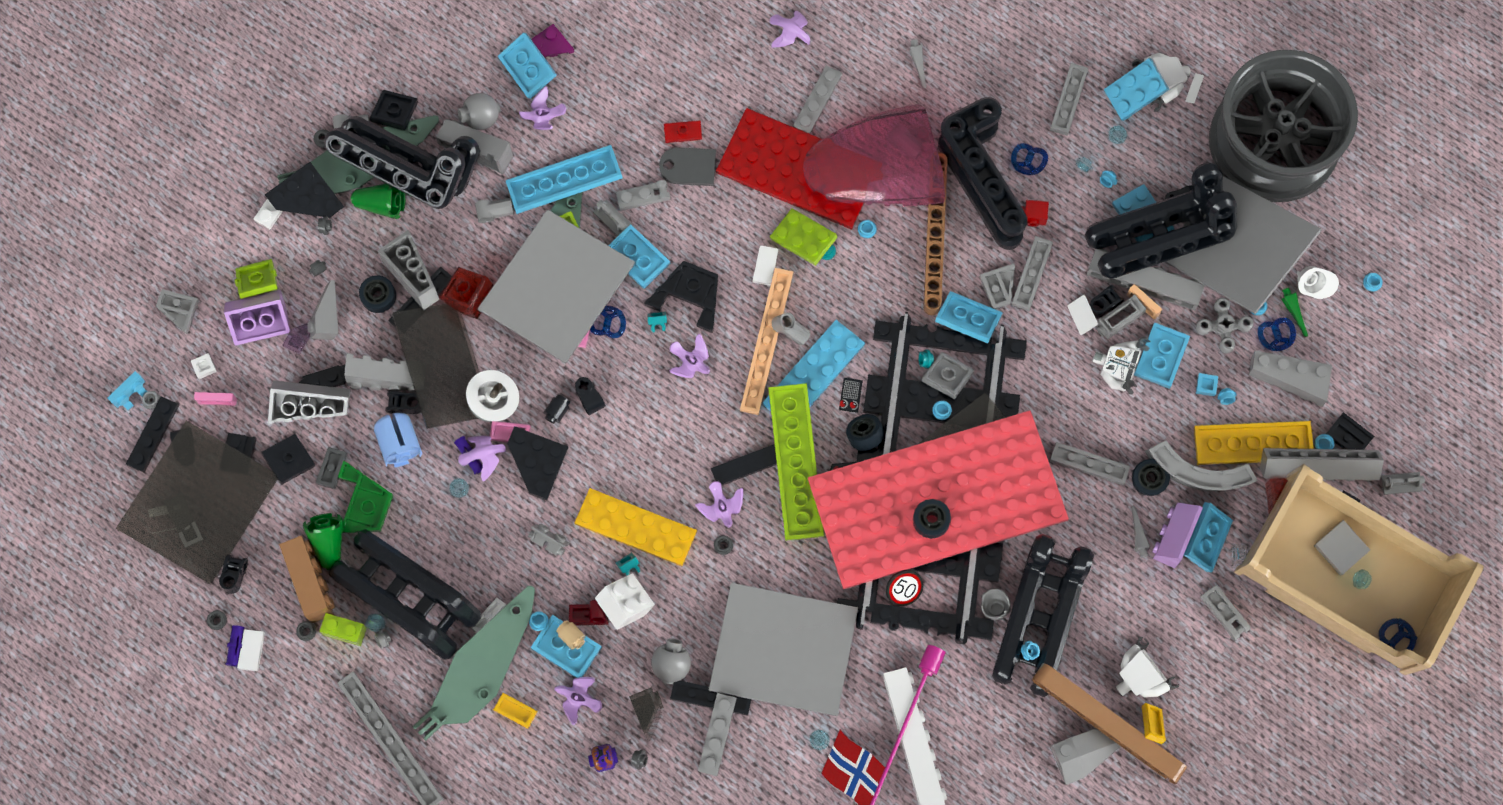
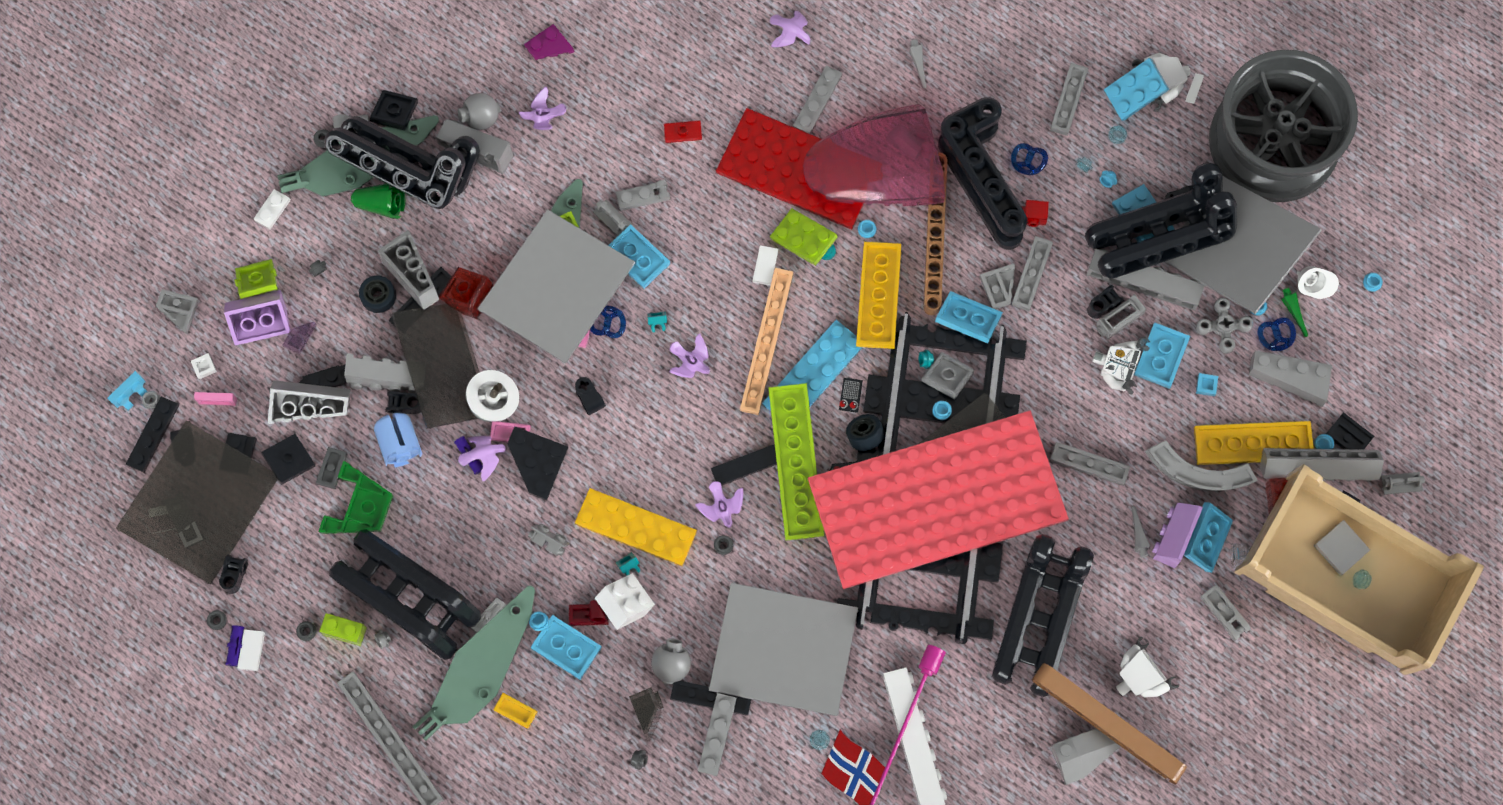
(305, 194): black plate -> none
(307, 579): medium nougat brick -> none
(324, 225): dark grey plate -> none
(324, 318): light grey slope -> none
(325, 538): green cone -> none
(375, 622): clear light blue plate -> none
(459, 488): clear light blue plate -> none
(489, 210): light grey piece -> none
(527, 65): medium azure plate -> none
(556, 409): black brick -> none
(564, 179): medium azure plate -> none
(571, 635): tan brick -> none
(577, 697): lavender animal -> none
(603, 757): head -> none
(690, 166): dark grey tile -> none
(692, 286): black wing -> none
(791, 329): light grey piece -> none
(878, 295): none -> yellow plate
(904, 587): piece -> none
(929, 529): wheel -> none
(995, 604): light grey hair -> none
(1033, 648): medium azure plate -> none
(1082, 315): white sticker -> none
(1145, 487): wheel -> none
(1152, 308): light nougat tile -> none
(1153, 723): yellow tile -> none
(1227, 396): medium azure plate -> none
(1399, 635): clear blue piece -> none

